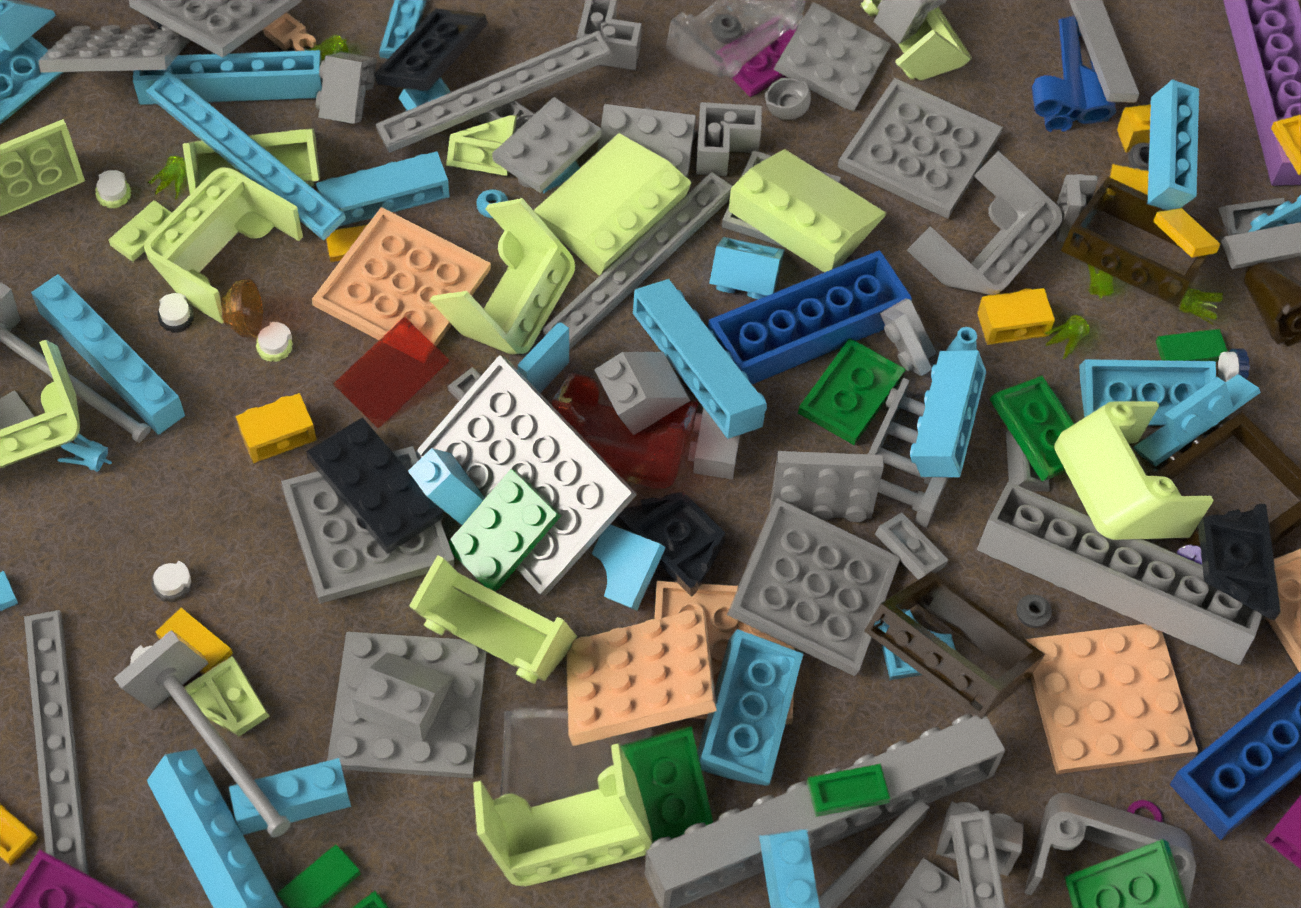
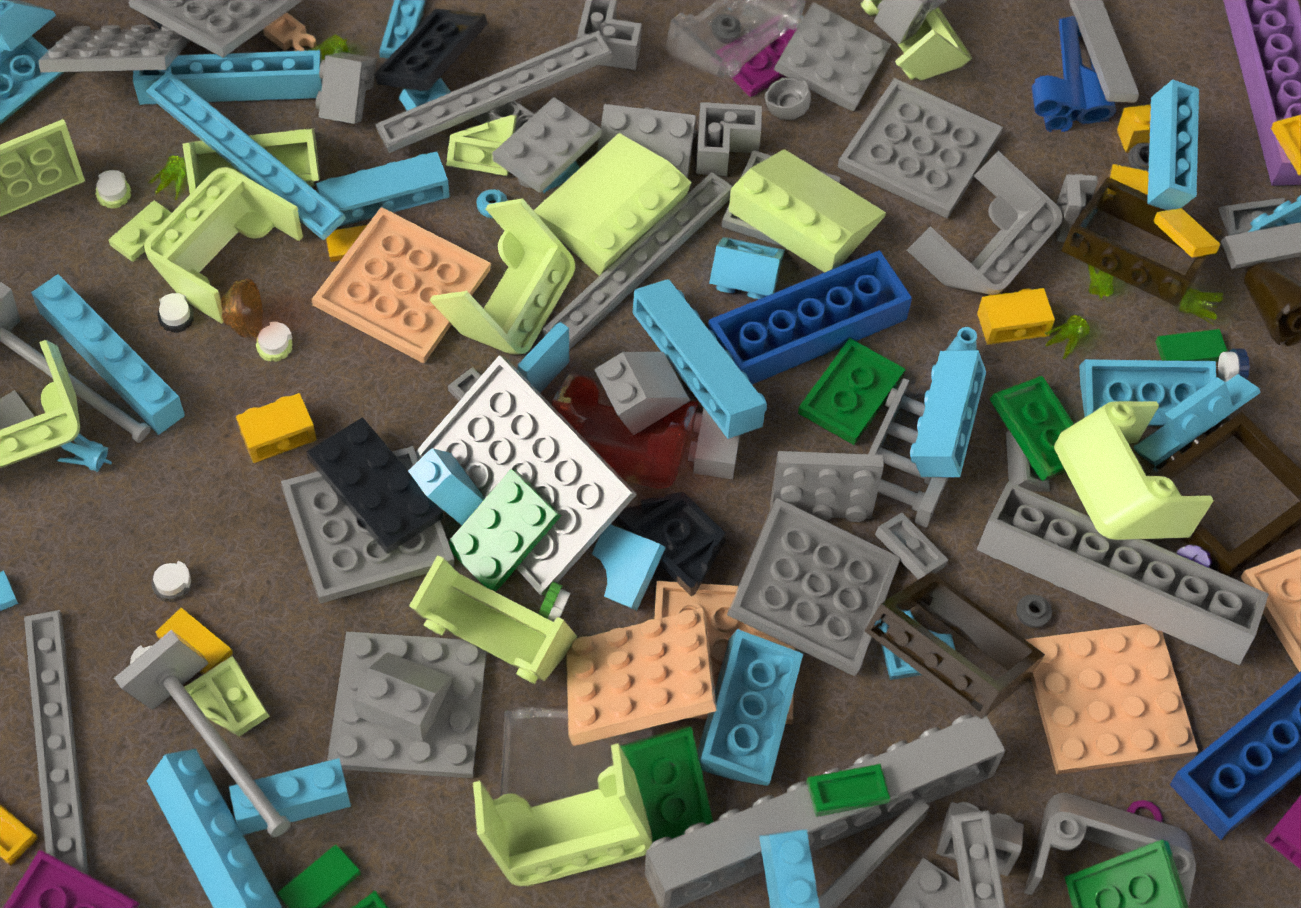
(391, 372): clear red piece -> none
(554, 602): none -> piece
(909, 336): light grey bracket -> none
(1240, 558): black wing -> none

